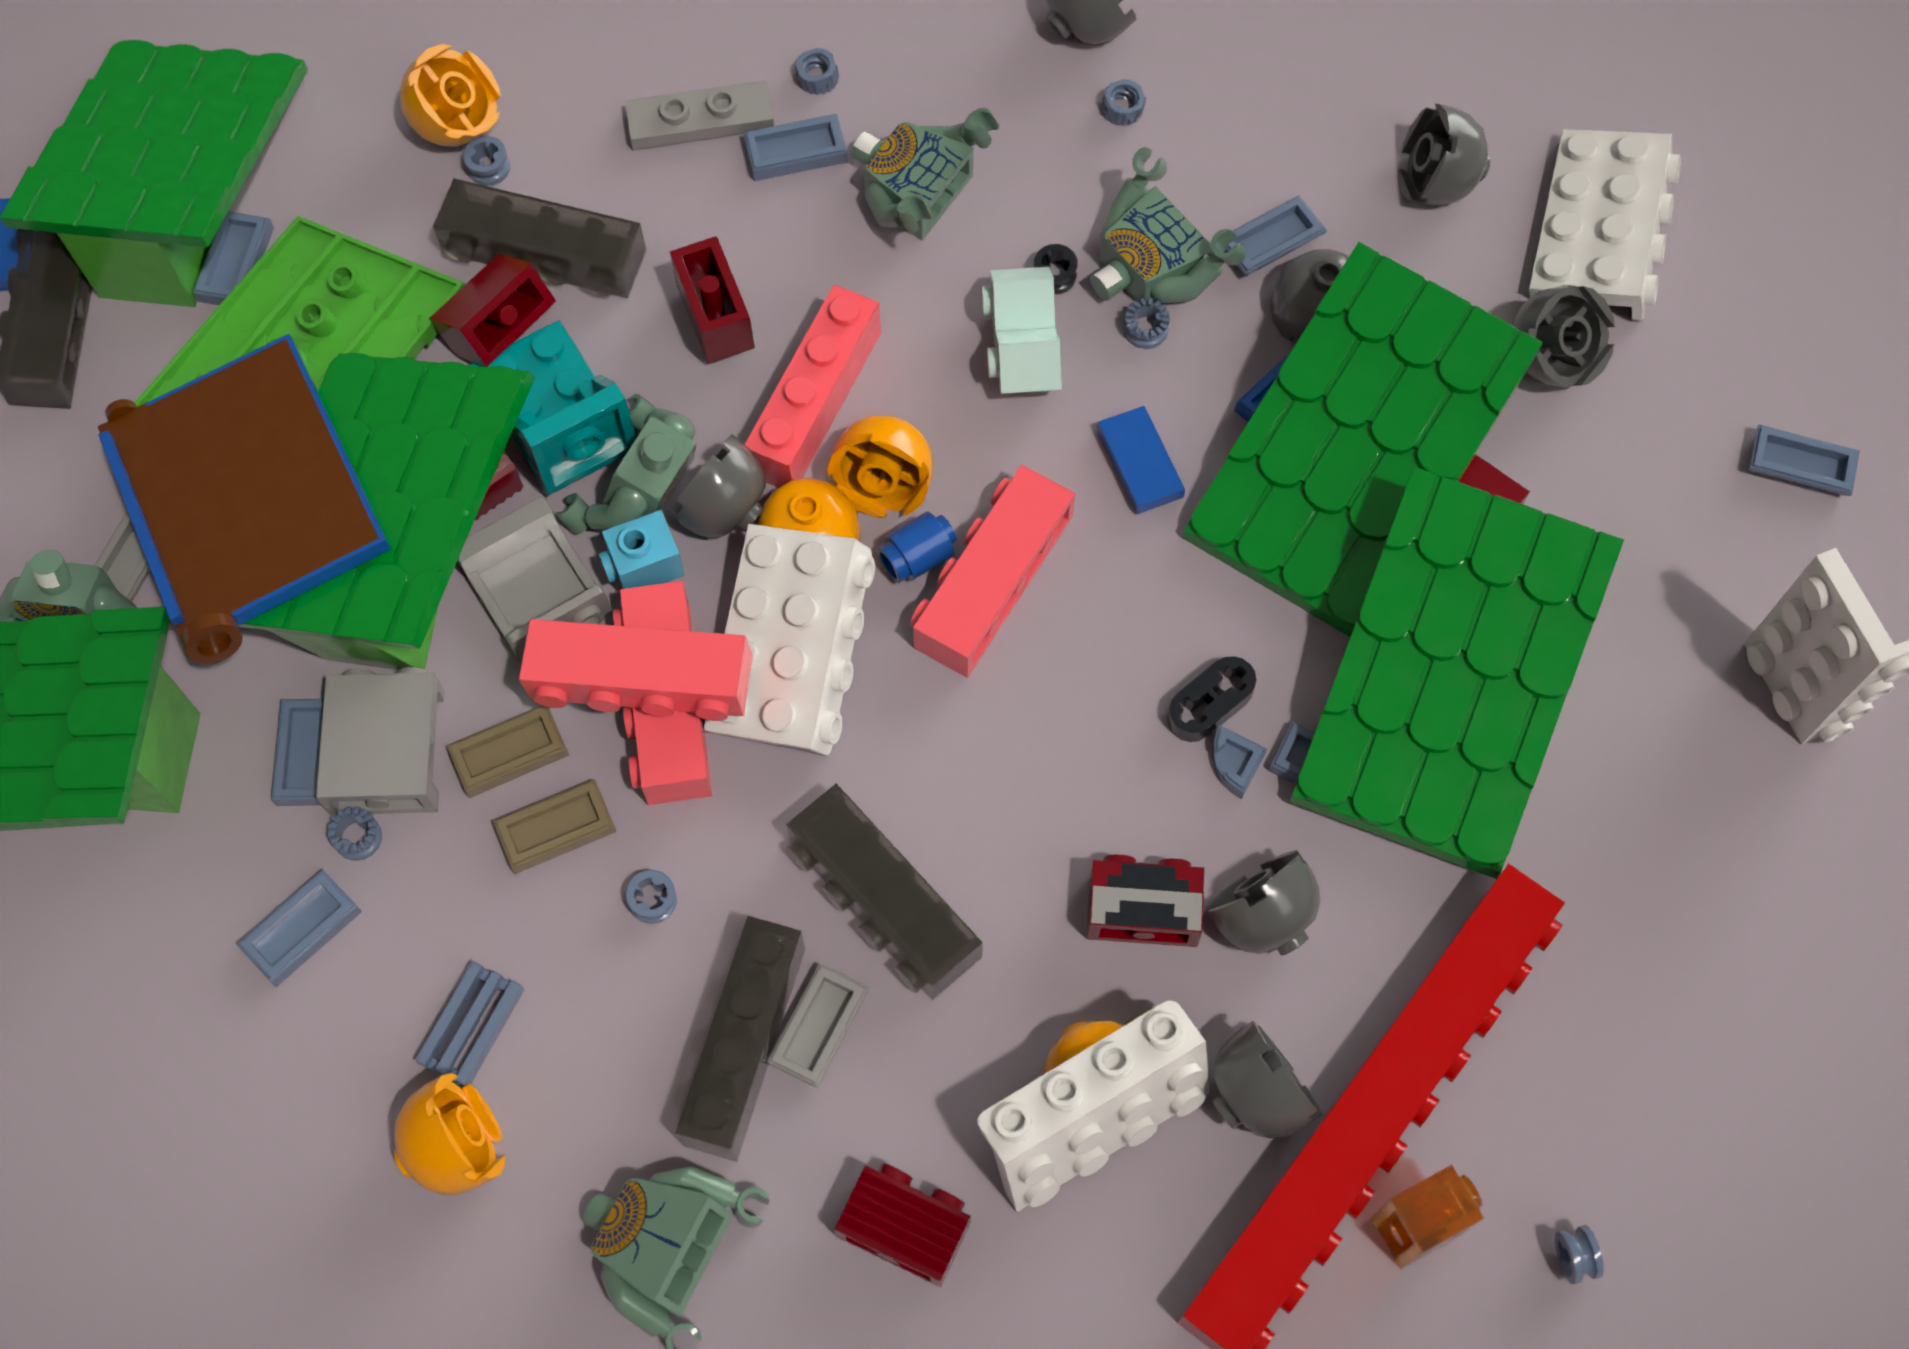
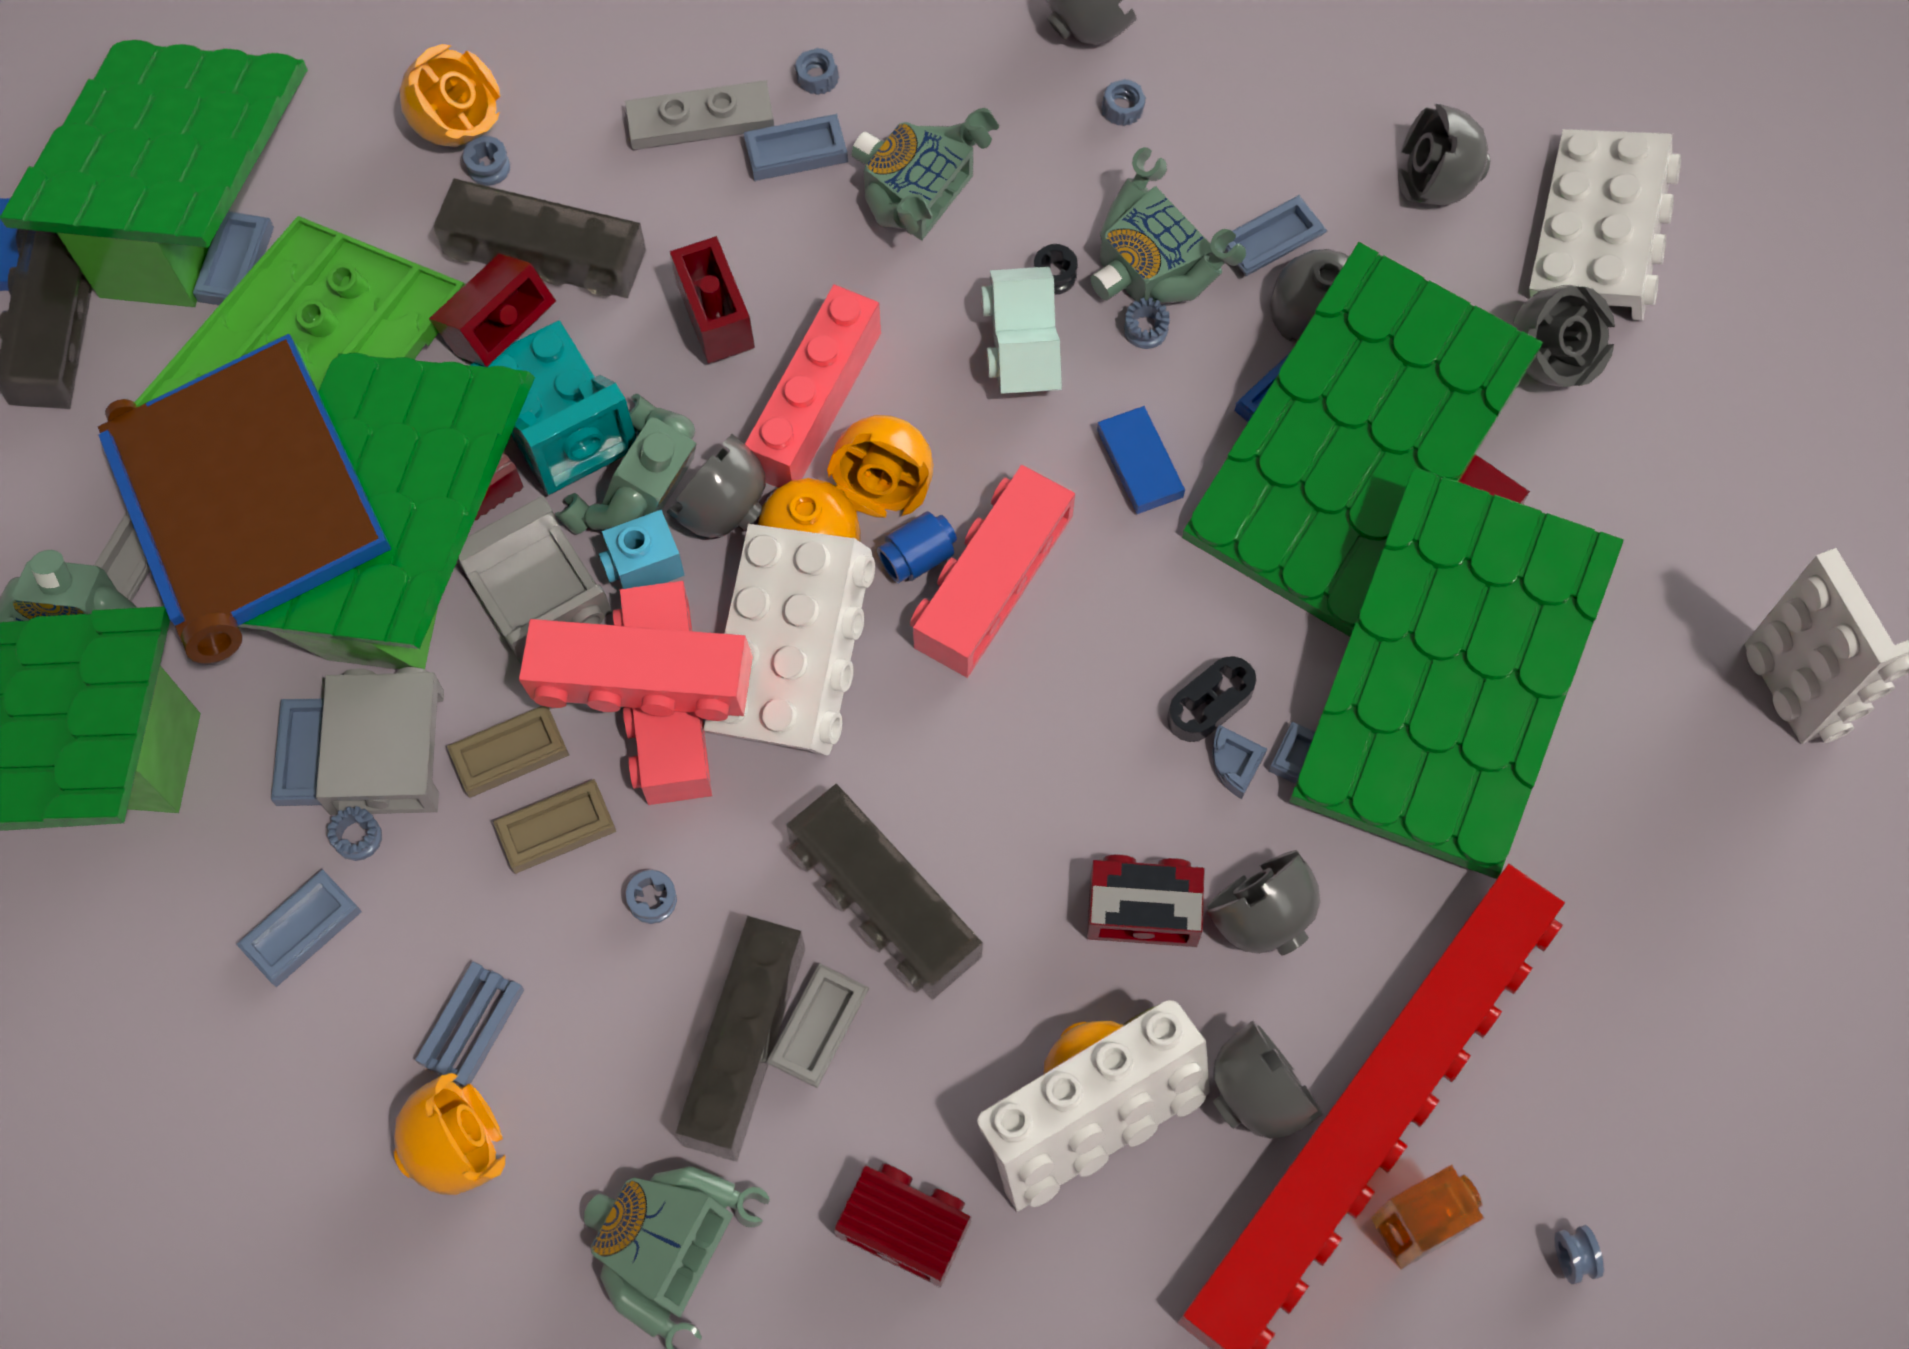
(1804, 460): sand blue tile -> none

